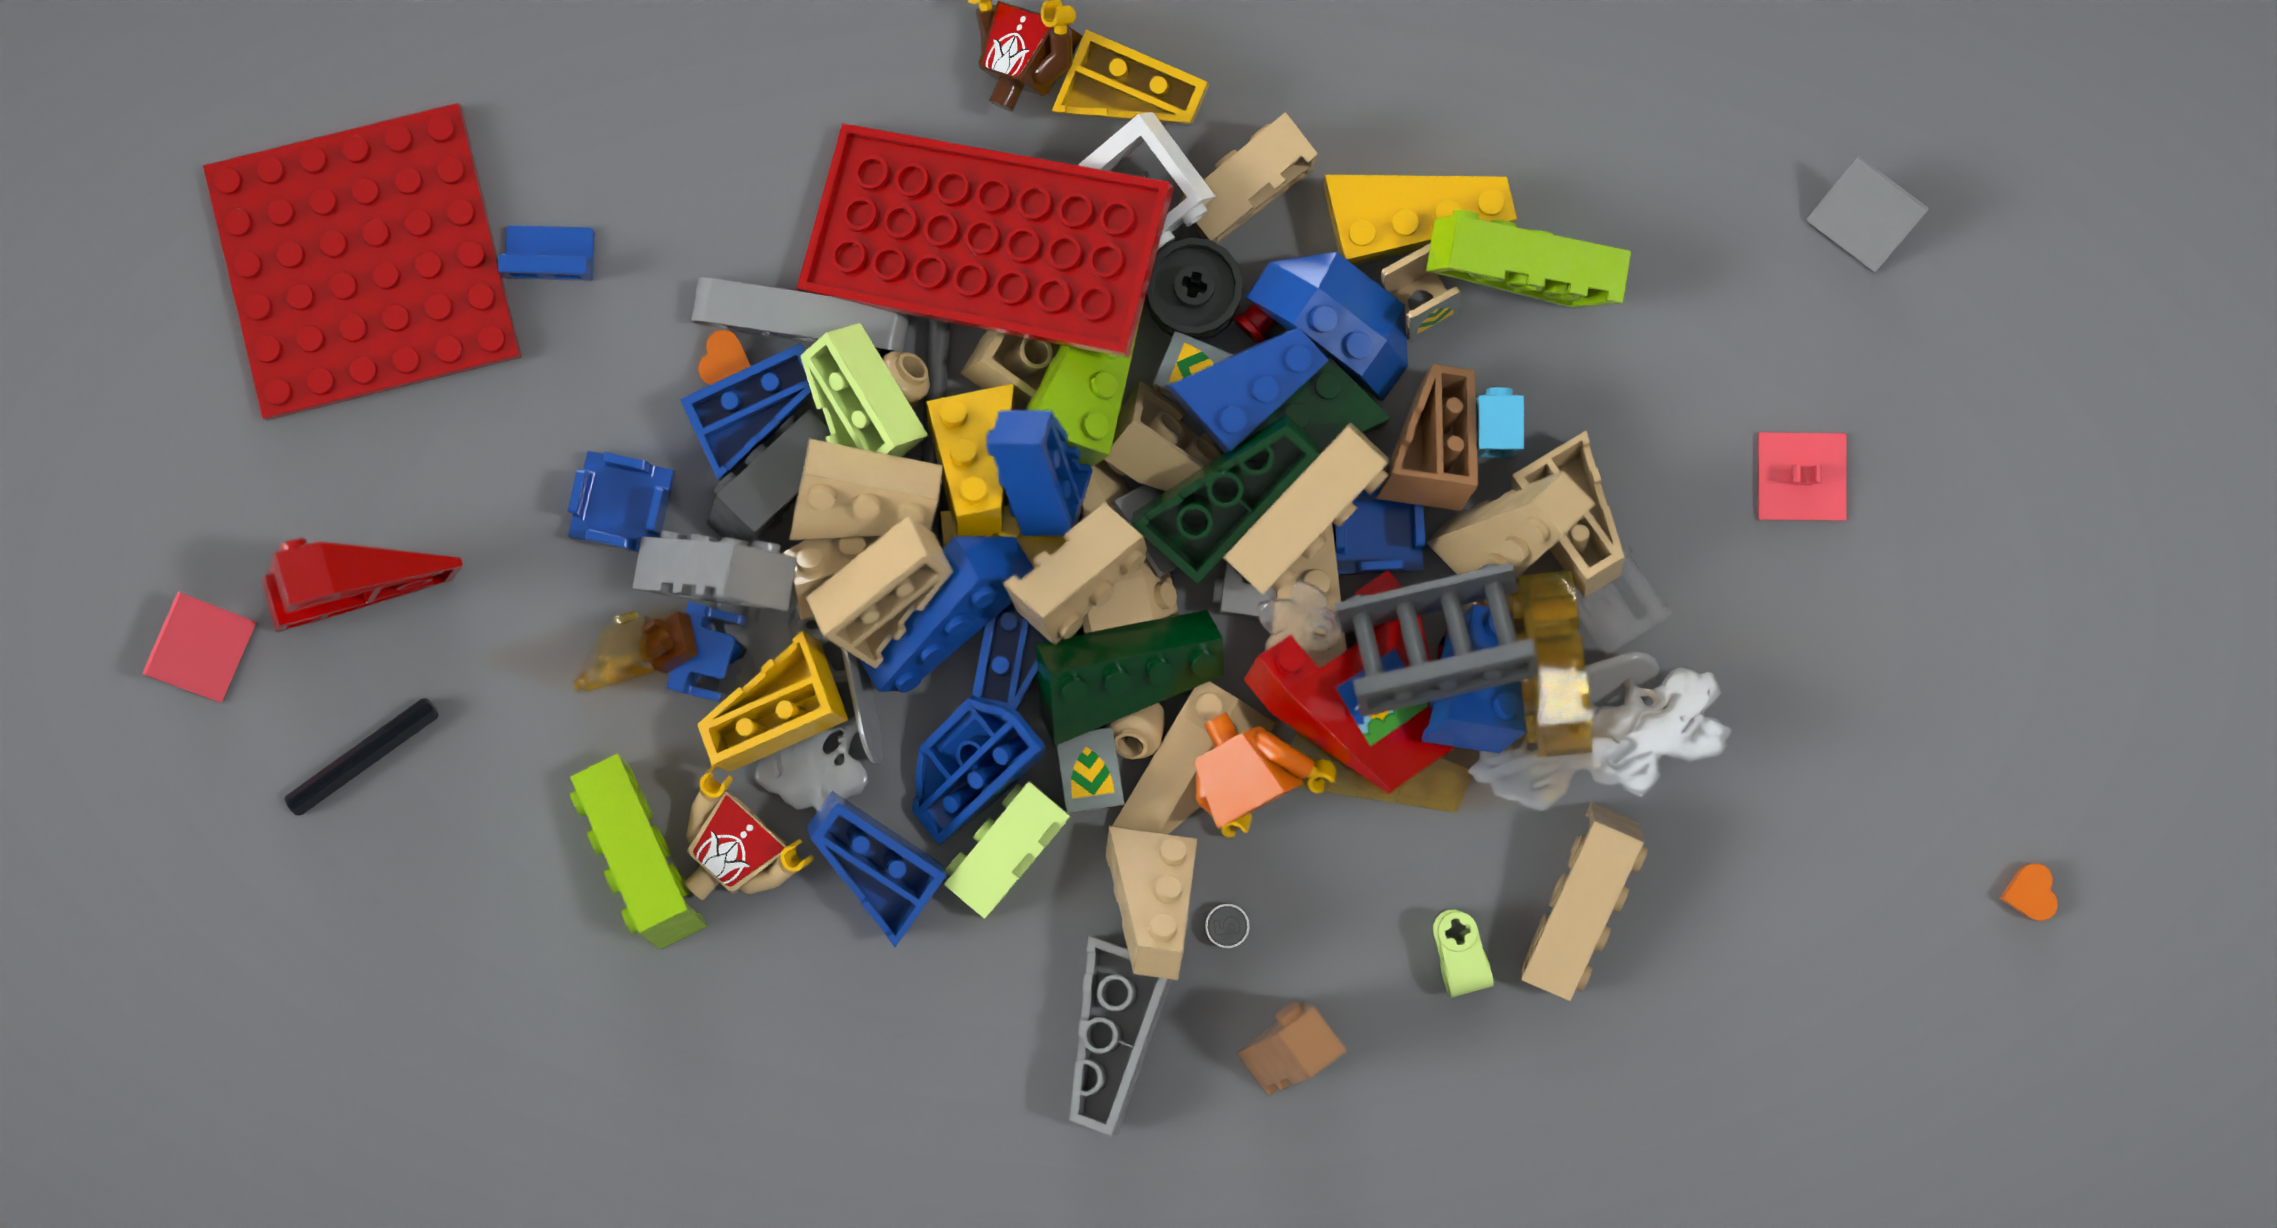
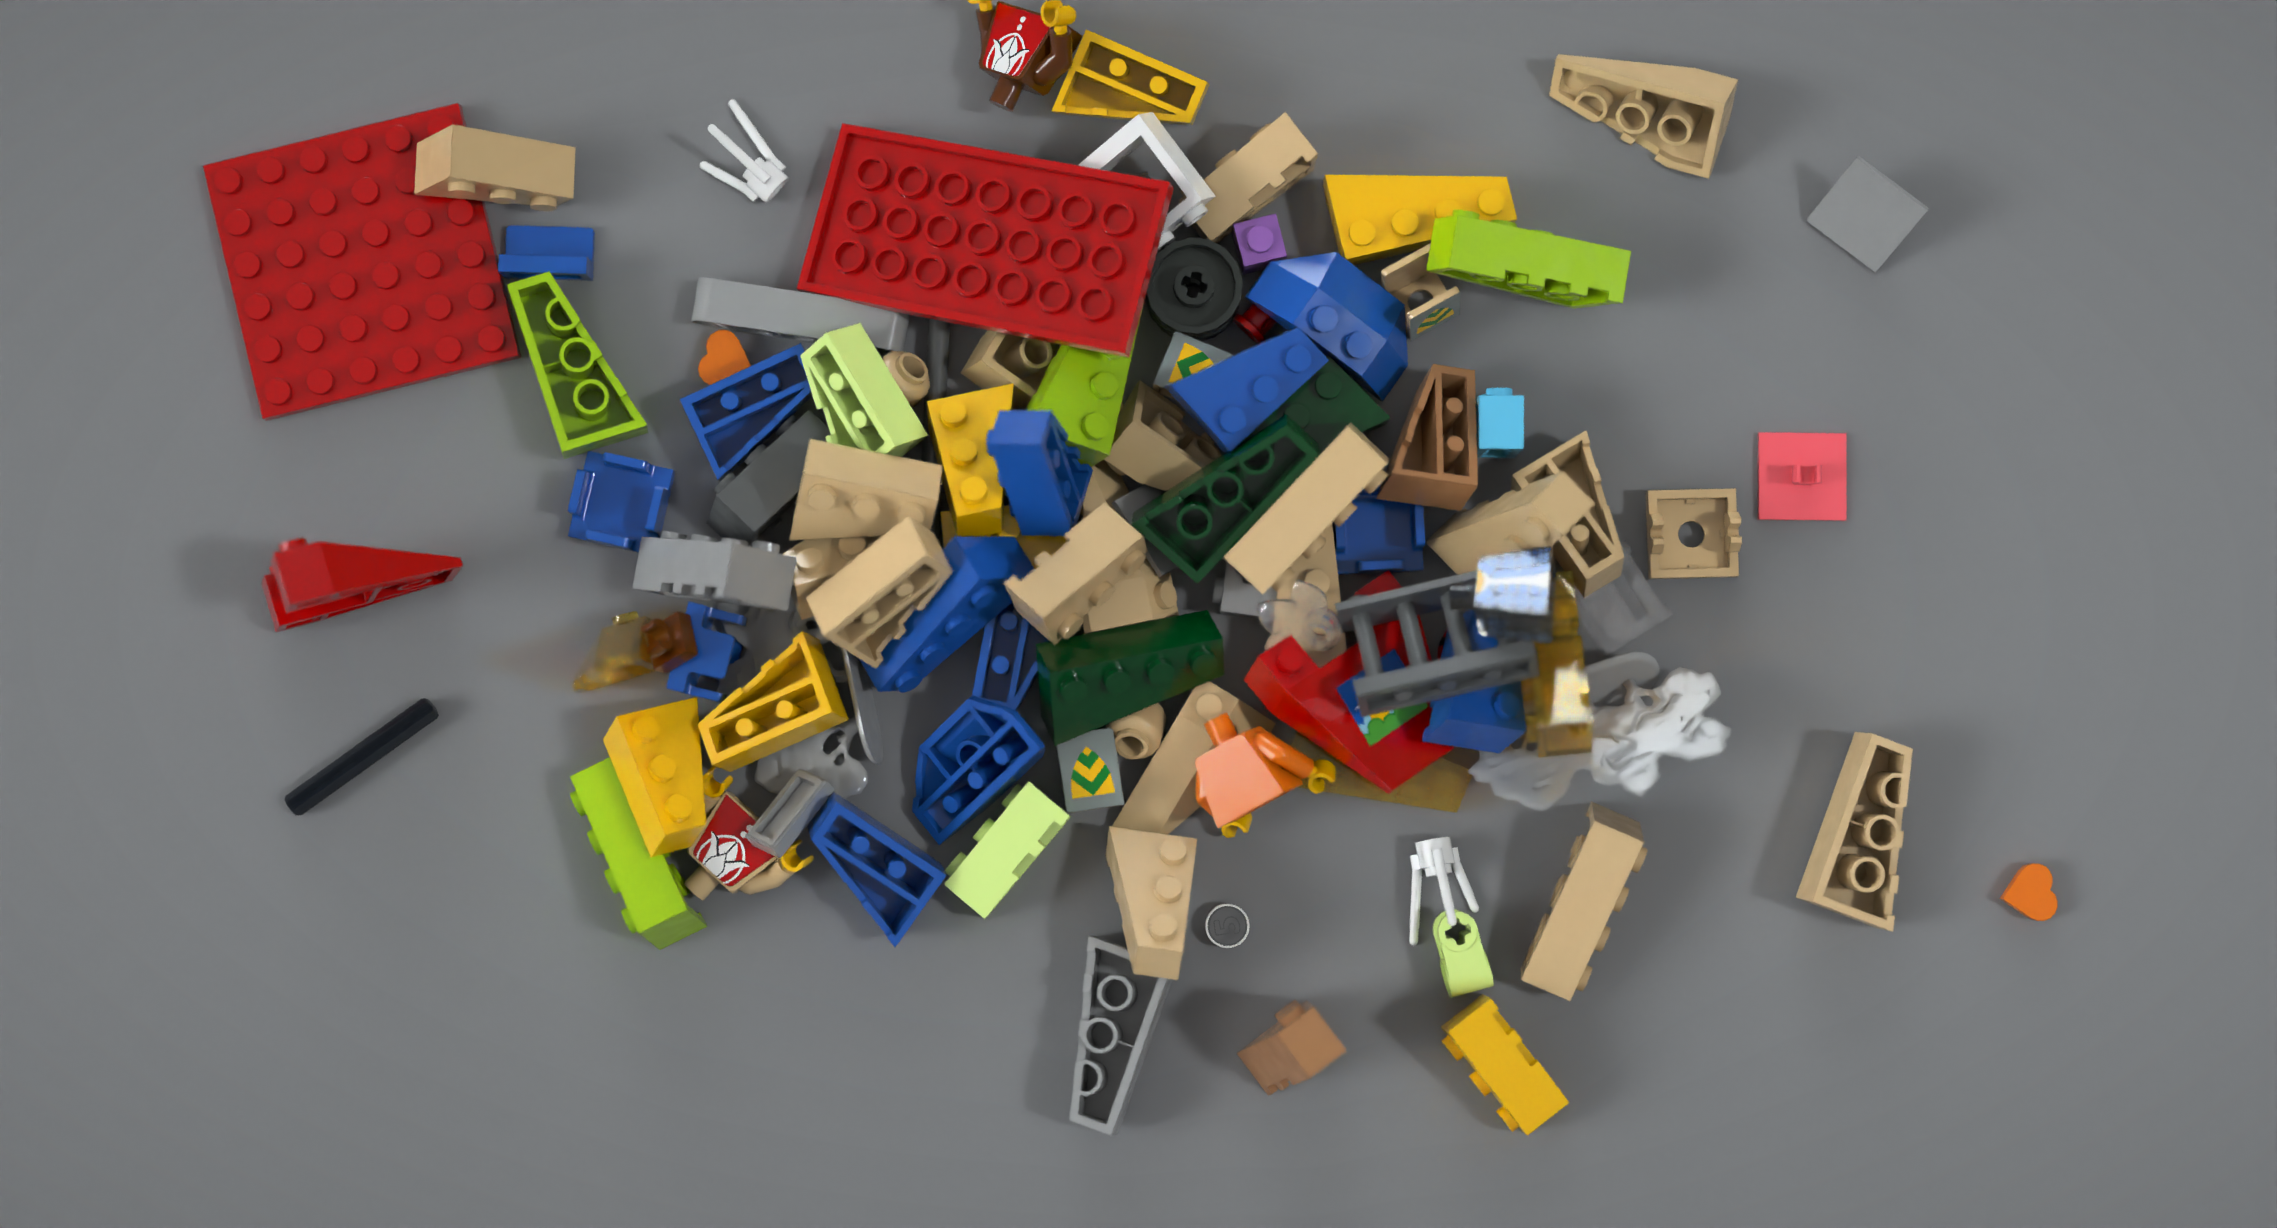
(199, 647): coral piece -> none
(494, 168): none -> tan wedge
(576, 382): none -> lime wedge
(661, 772): none -> yellow wedge
(763, 177): none -> white plant
(789, 813): none -> light grey tile
(1258, 243): none -> medium lavender brick
(1437, 858): none -> white plant
(1503, 1066): none -> yellow wedge
(1511, 595): none -> torso
(1660, 107): none -> tan wedge
(1716, 514): none -> tan piece
(1861, 834): none -> tan wedge

